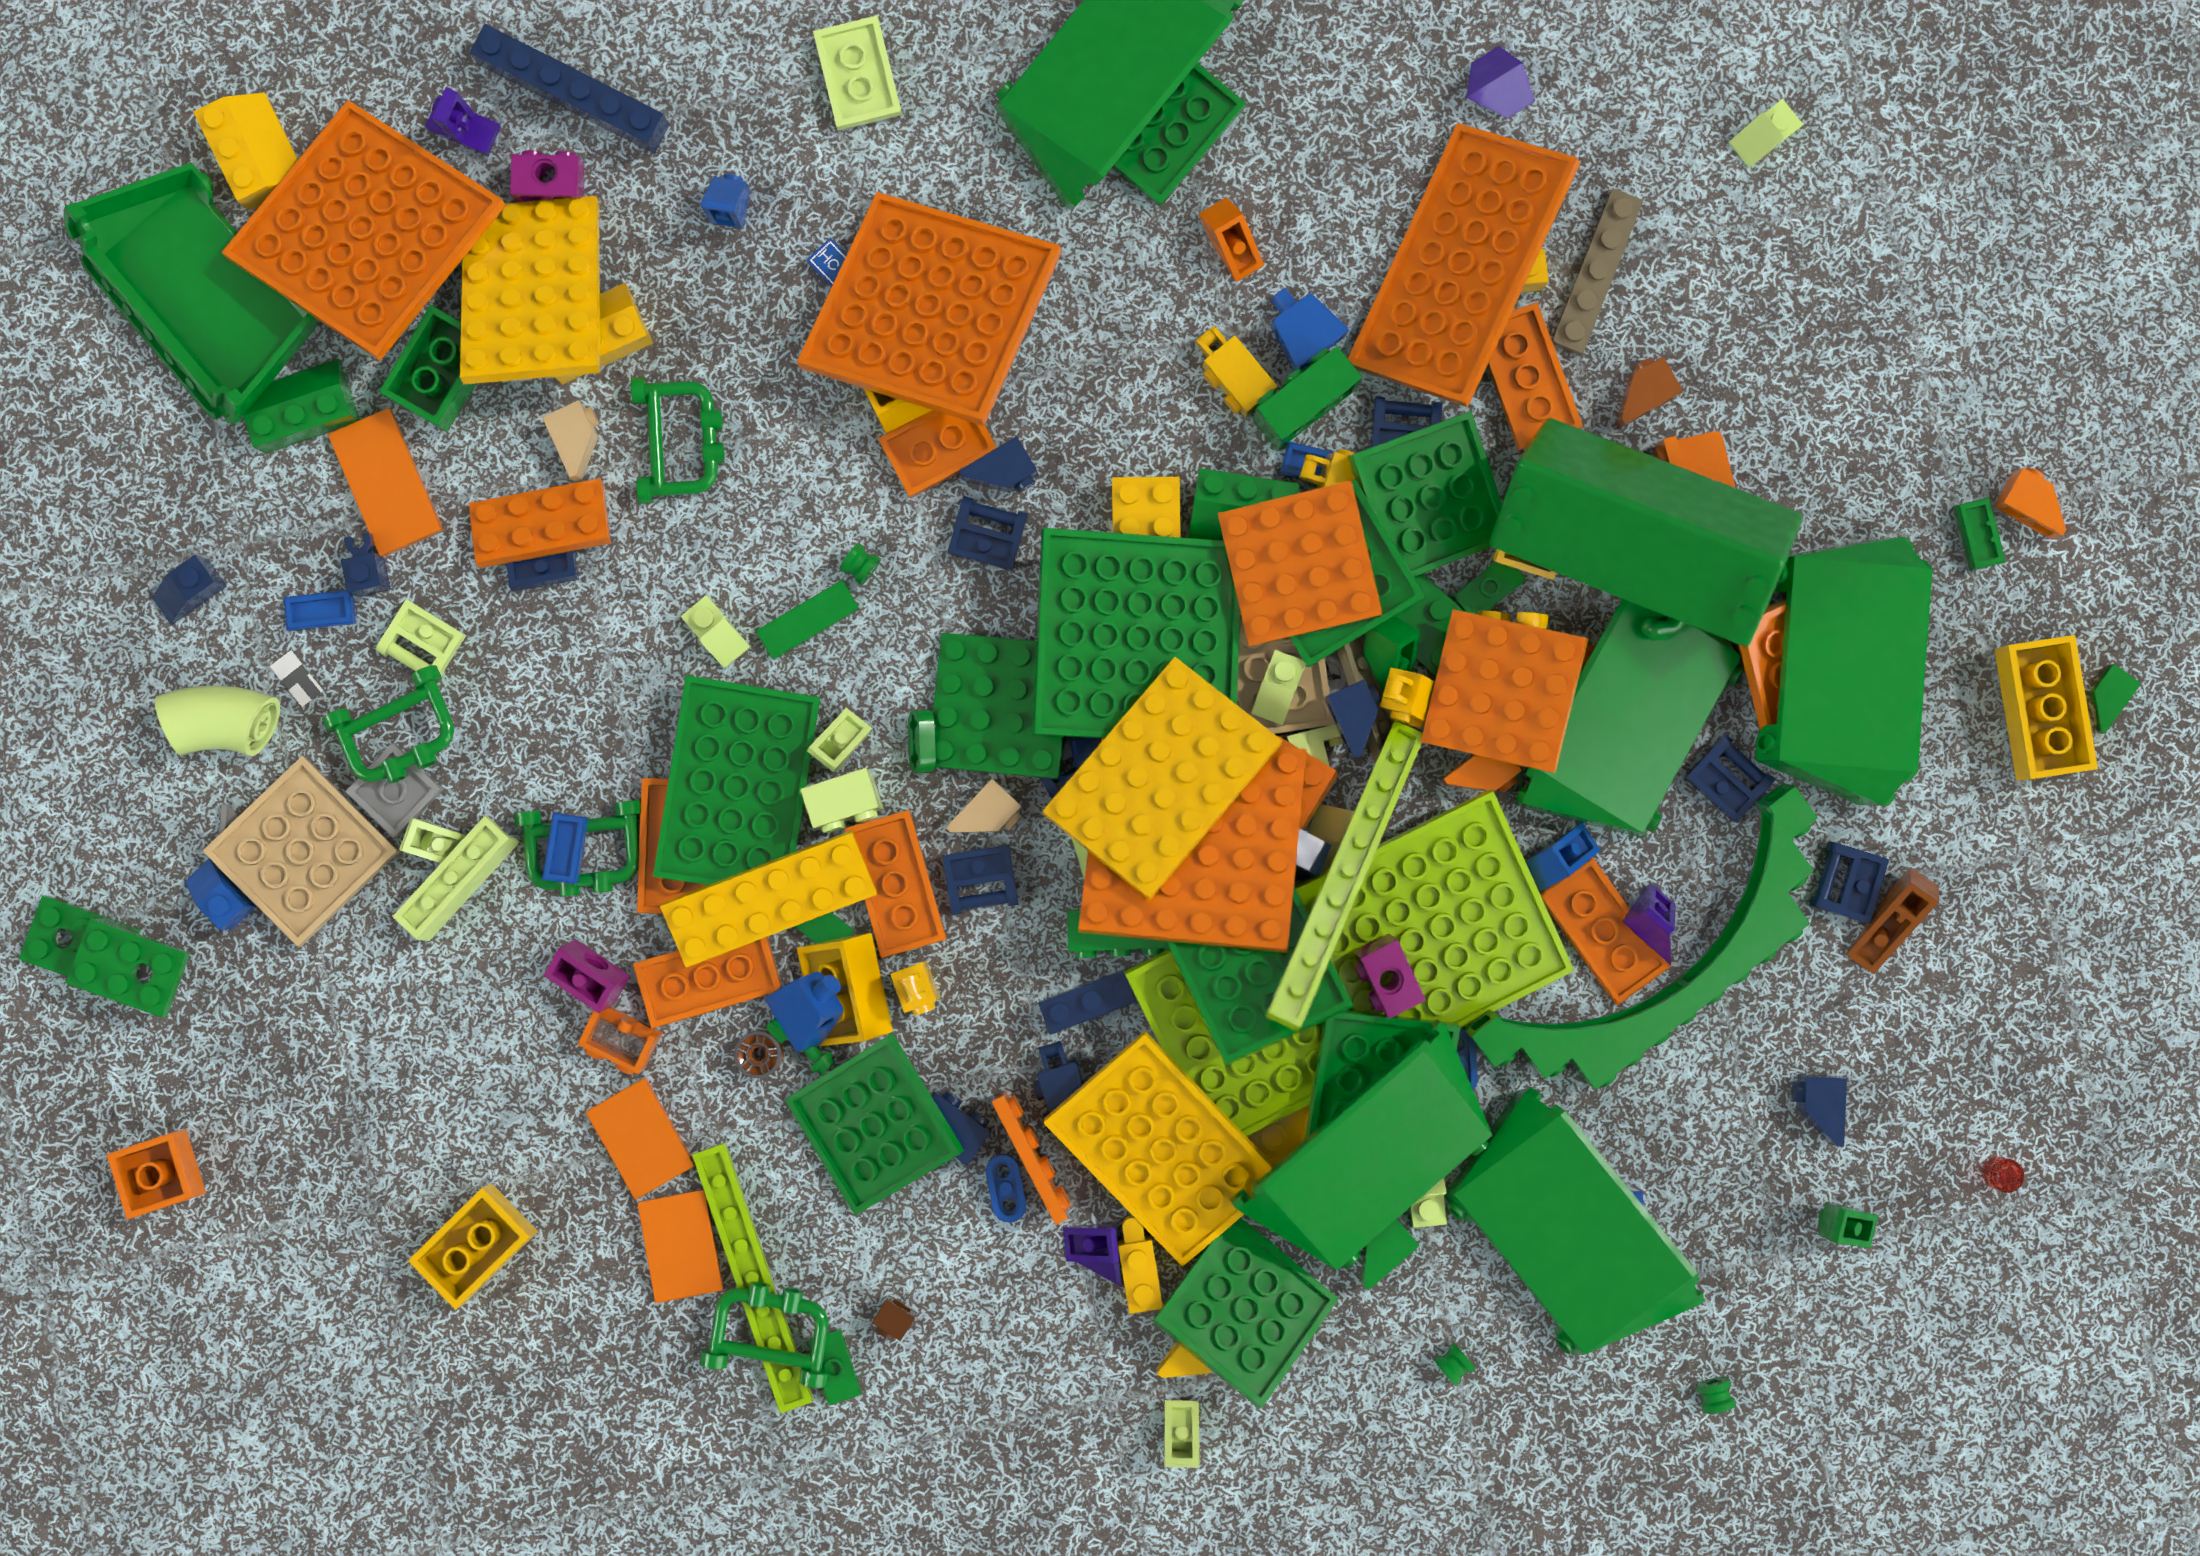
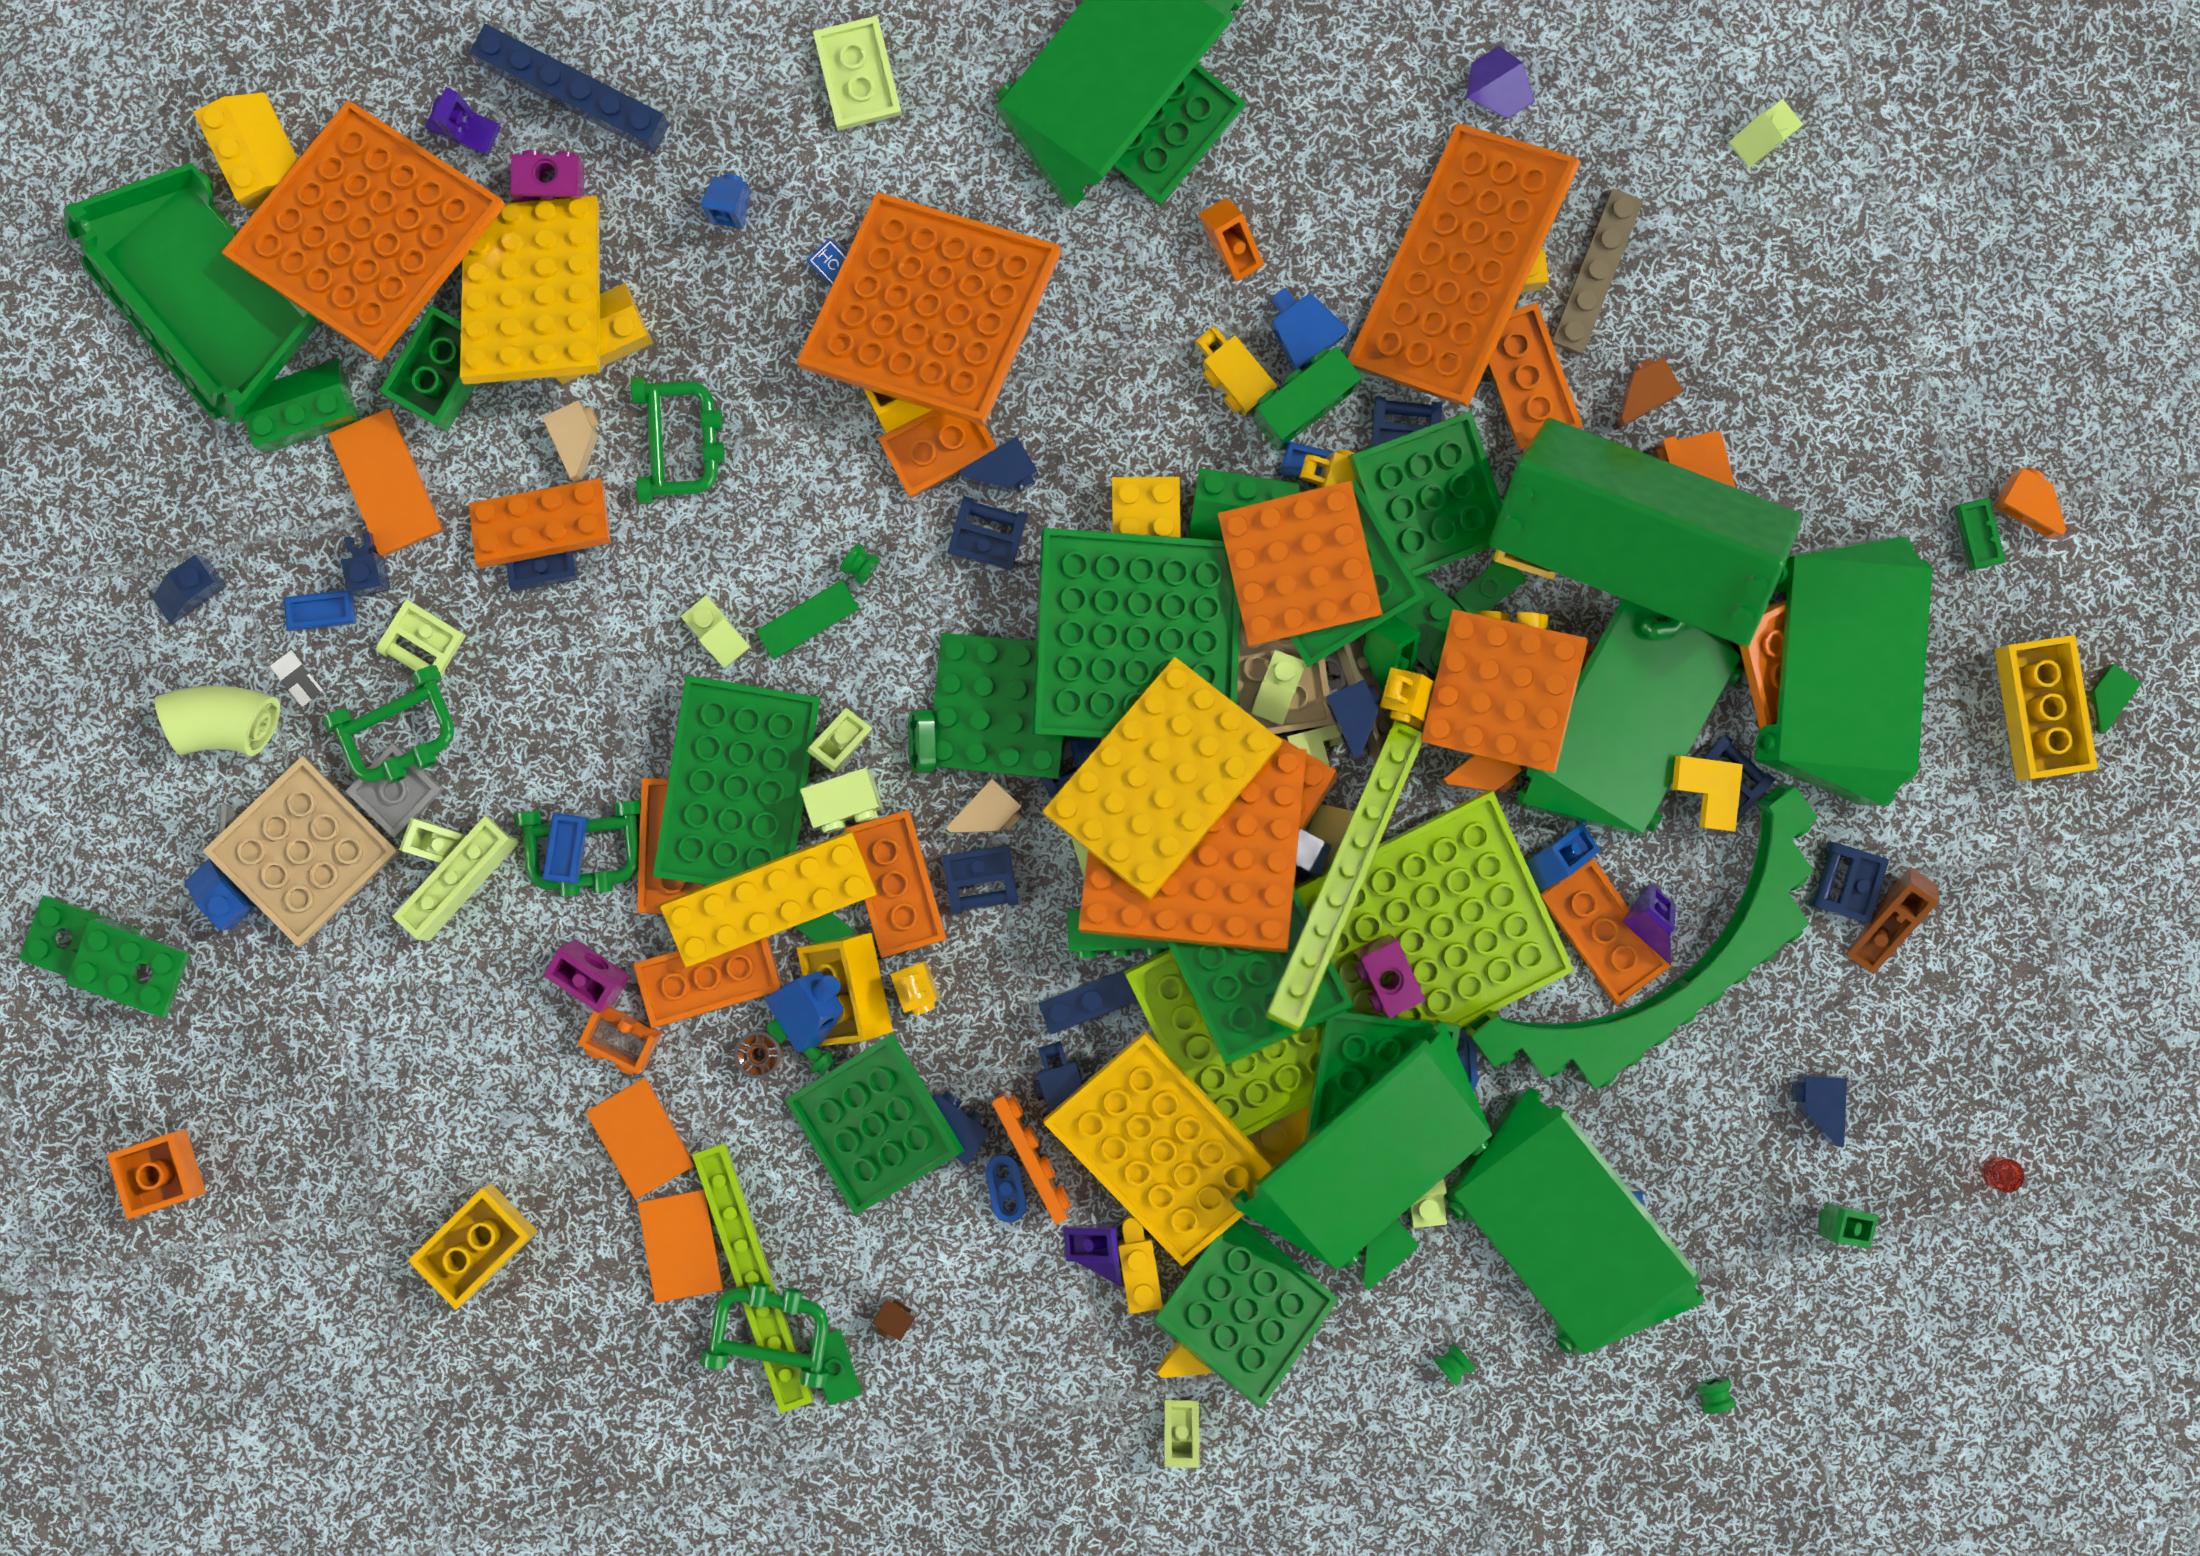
(1718, 784): none -> yellow tile

